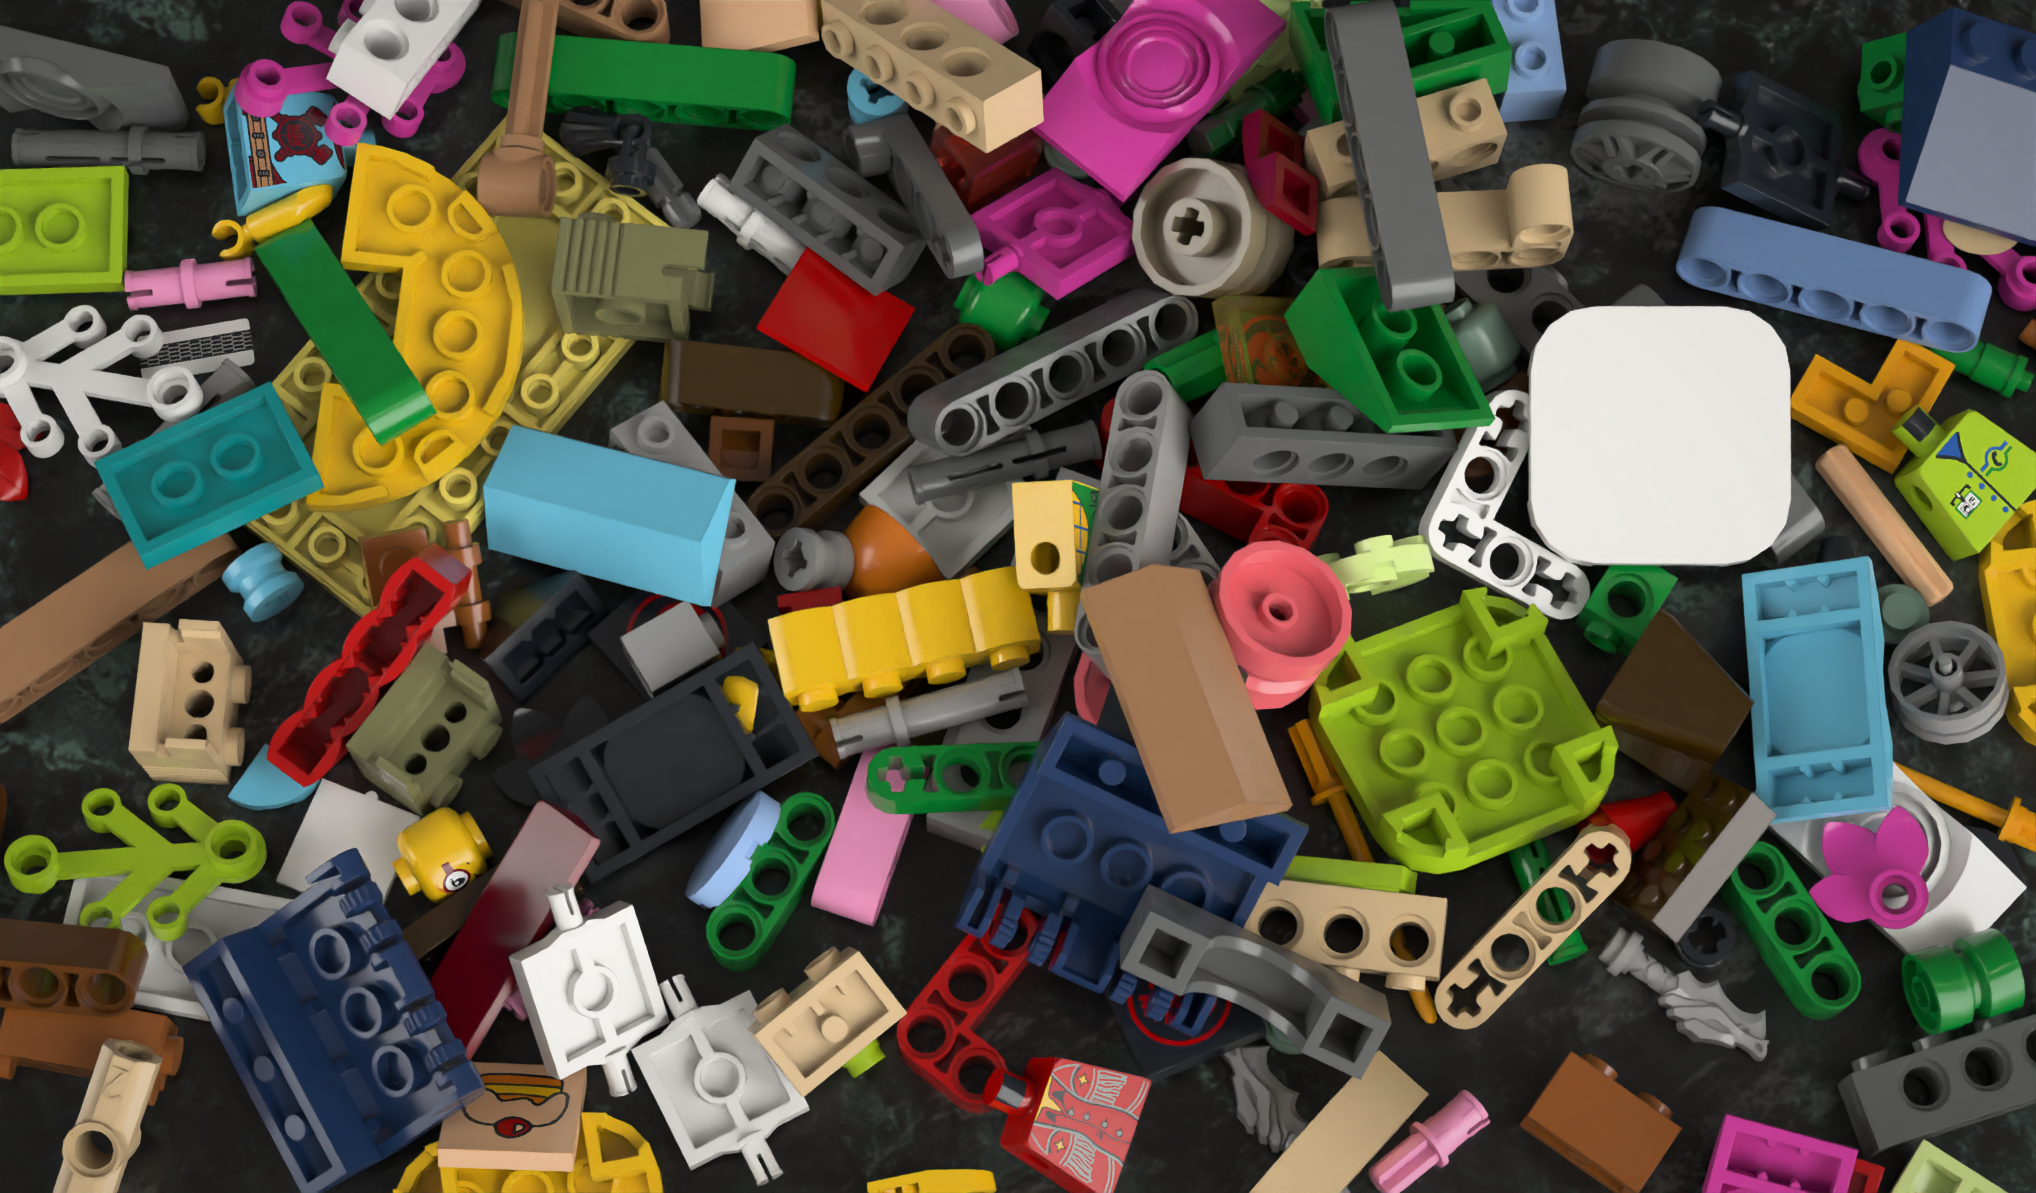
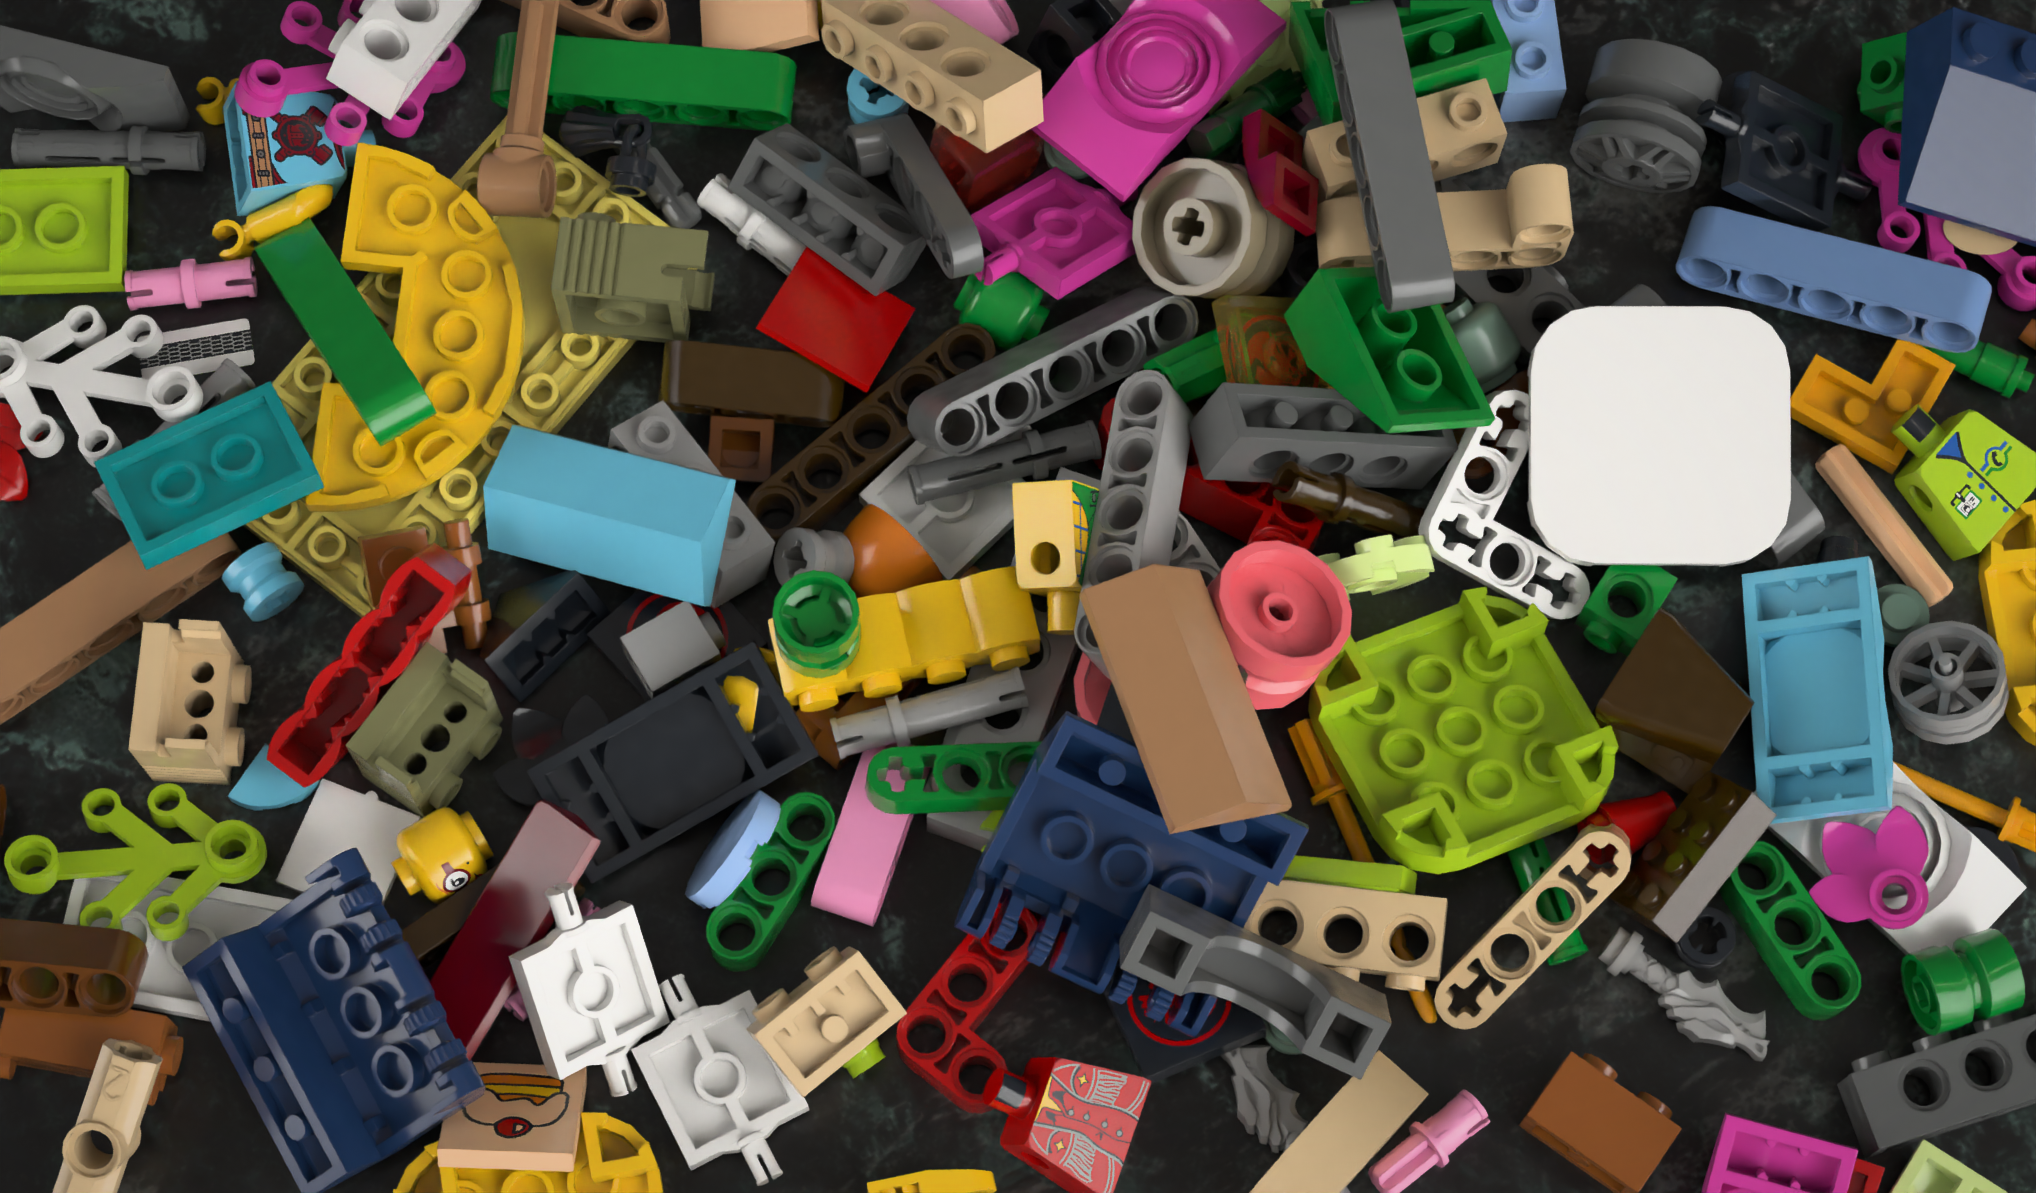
(817, 624): none -> green wheel
(1340, 499): none -> dark brown pin

